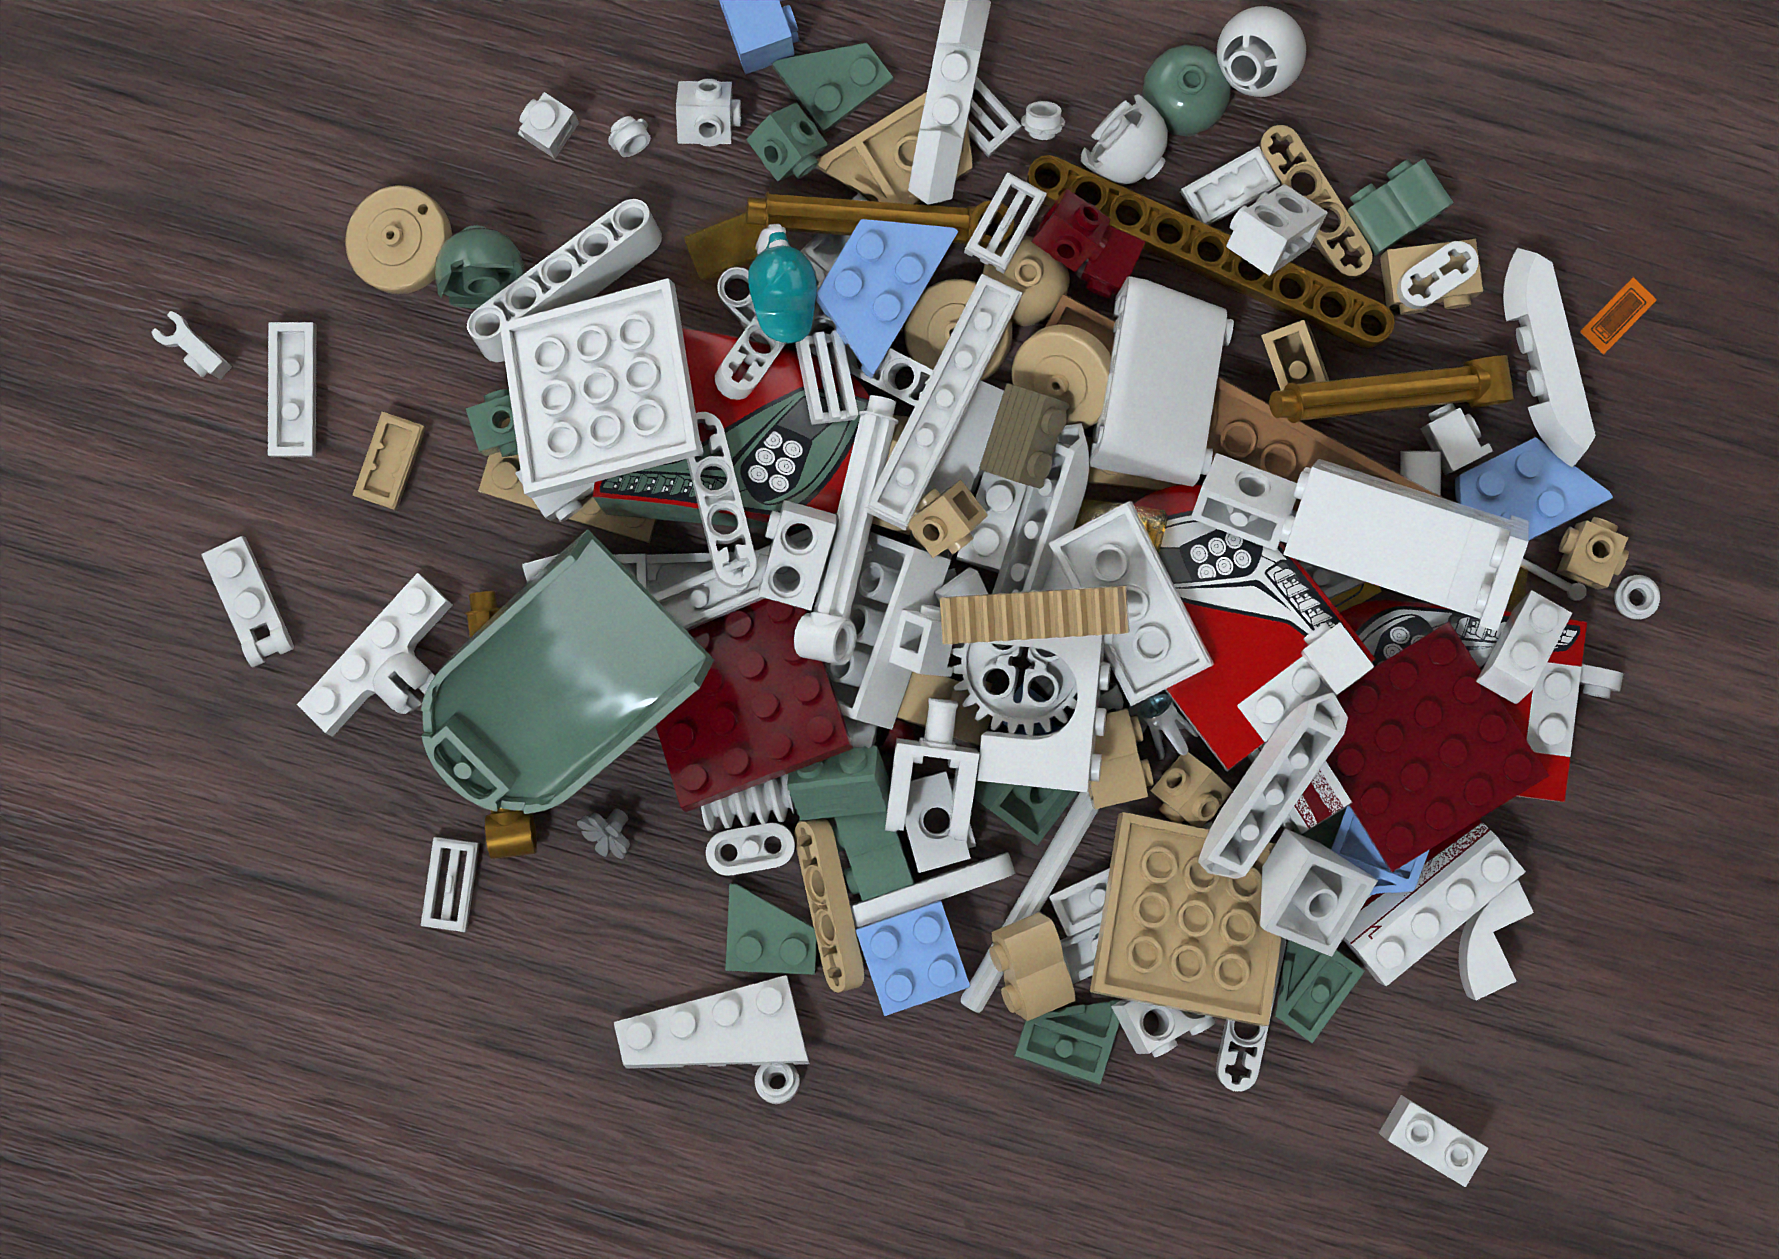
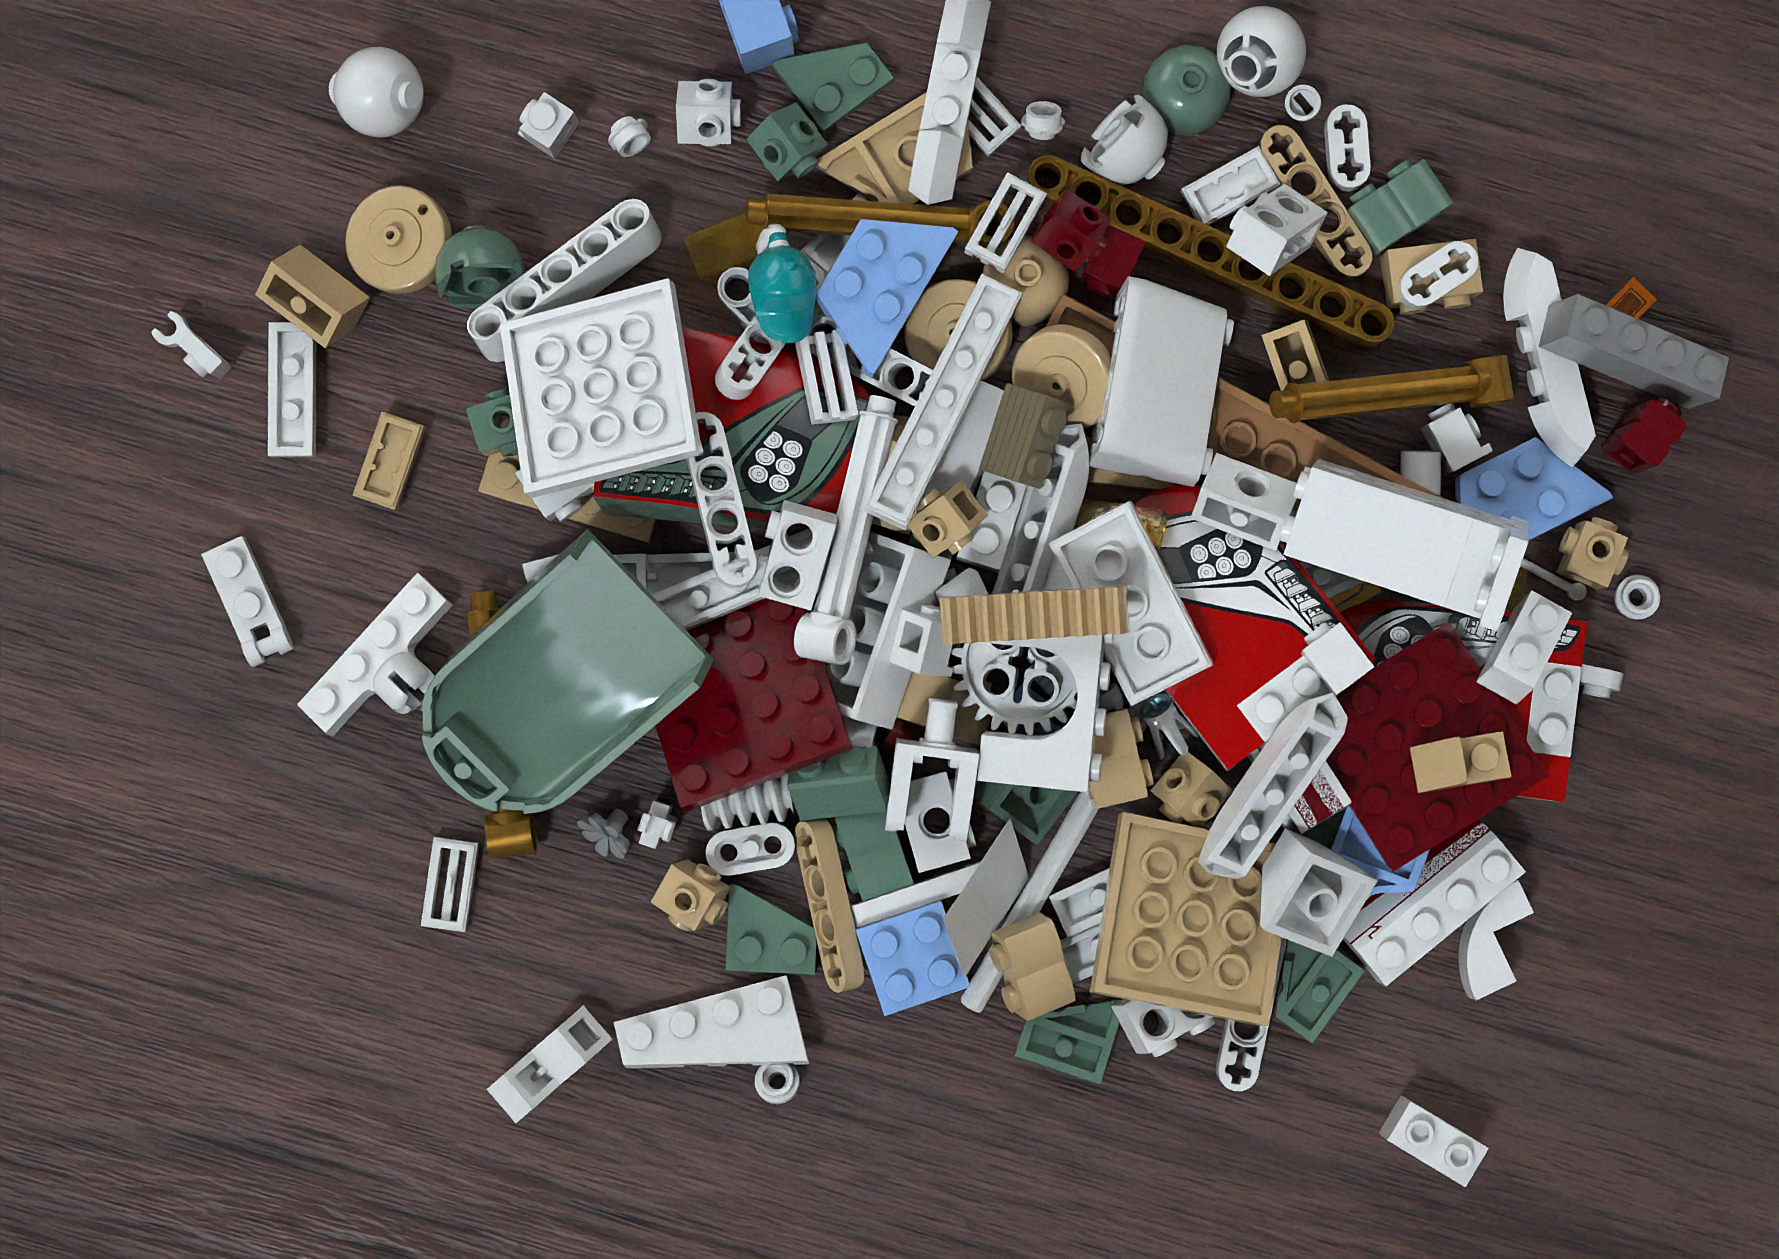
(312, 296): none -> tan brick
(377, 92): none -> white brick
(549, 1064): none -> white brick
(657, 824): none -> white plate
(692, 895): none -> tan brick
(986, 898): none -> white sticker
(1295, 110): none -> white hinge
(1357, 146): none -> white beam
(1460, 762): none -> tan slope
(1633, 351): none -> light grey brick
(1645, 435): none -> dark red brick

